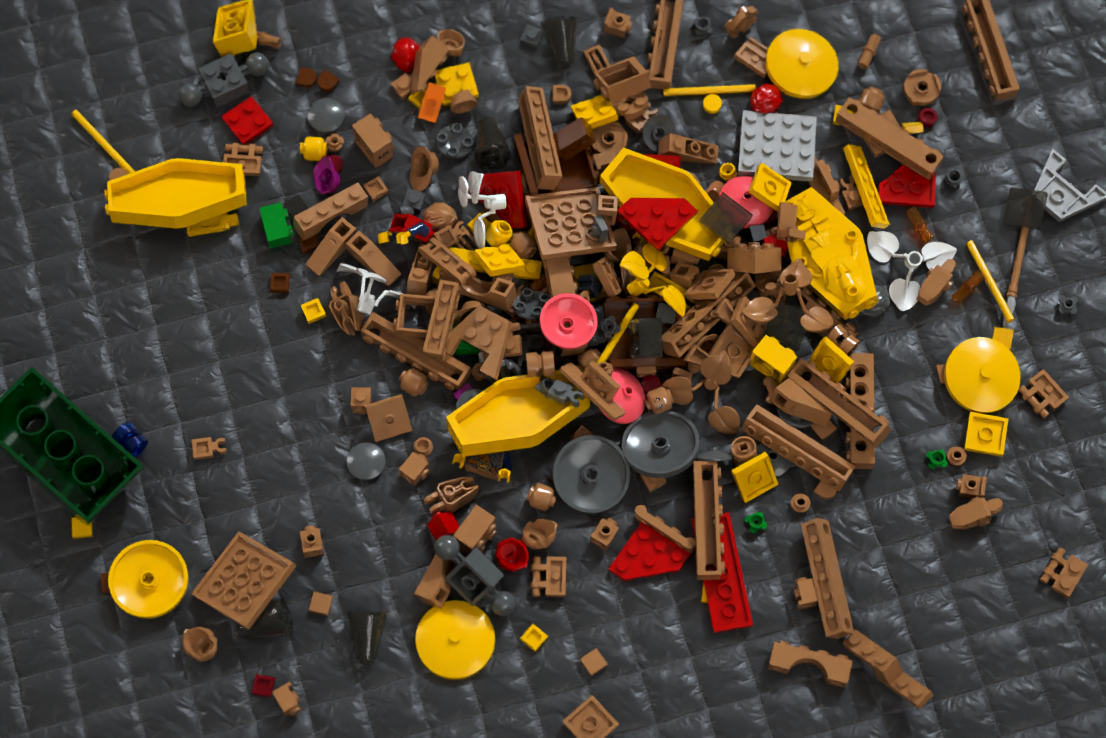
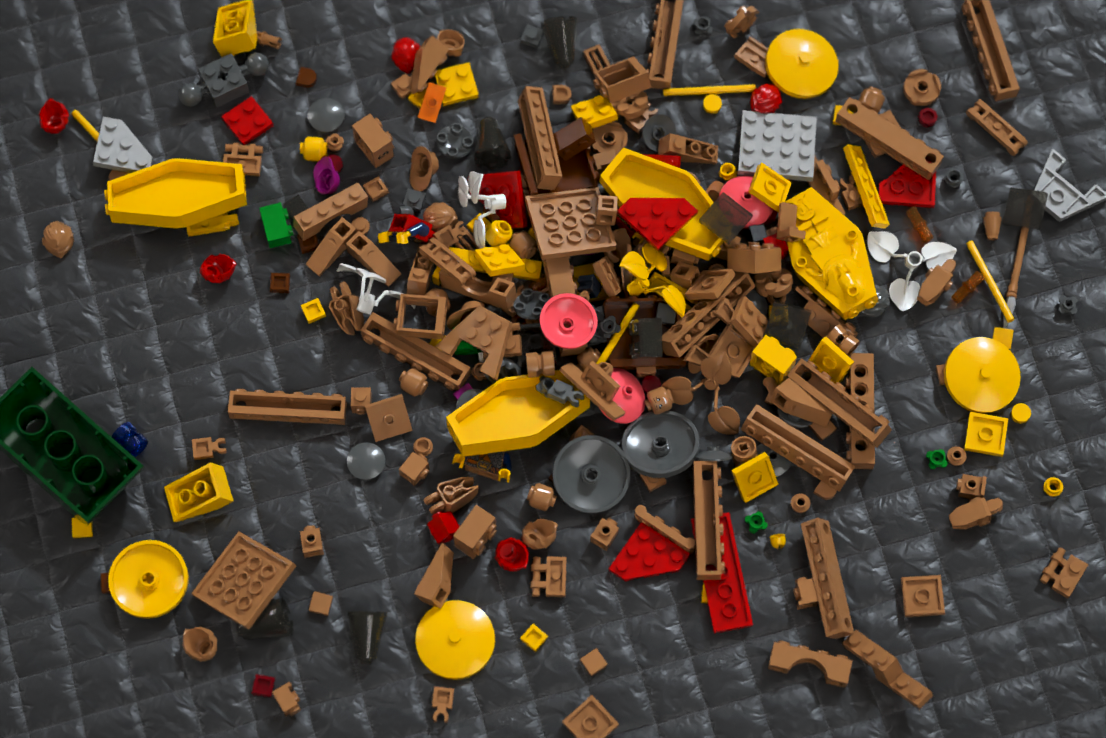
(53, 116): none -> red hair
(57, 238): none -> medium nougat hair
(119, 148): none -> light grey plate
(198, 492): none -> yellow slope
(217, 268): none -> red hair
(287, 407): none -> medium nougat piece
(327, 81): reddish brown tile -> none
(361, 225): none -> medium nougat plate
(442, 319): medium nougat fence -> none
(442, 700): none -> medium nougat plate
(463, 102): medium nougat hat -> none
(474, 576): dark grey brick -> none
(600, 229): dark grey plate -> none
(617, 23): medium nougat brick -> none
(679, 372): medium nougat tile -> none
(778, 540): none -> yellow hinge
(792, 278): medium nougat plant -> none
(869, 51): medium nougat axle -> none
(913, 127): yellow tile -> none
(922, 596): none -> medium nougat plate
(992, 225): none -> medium nougat cone
(997, 127): none -> medium nougat plate
(1020, 413): none -> yellow tile
(1047, 389): medium nougat plate -> none
(1057, 483): none -> yellow plate

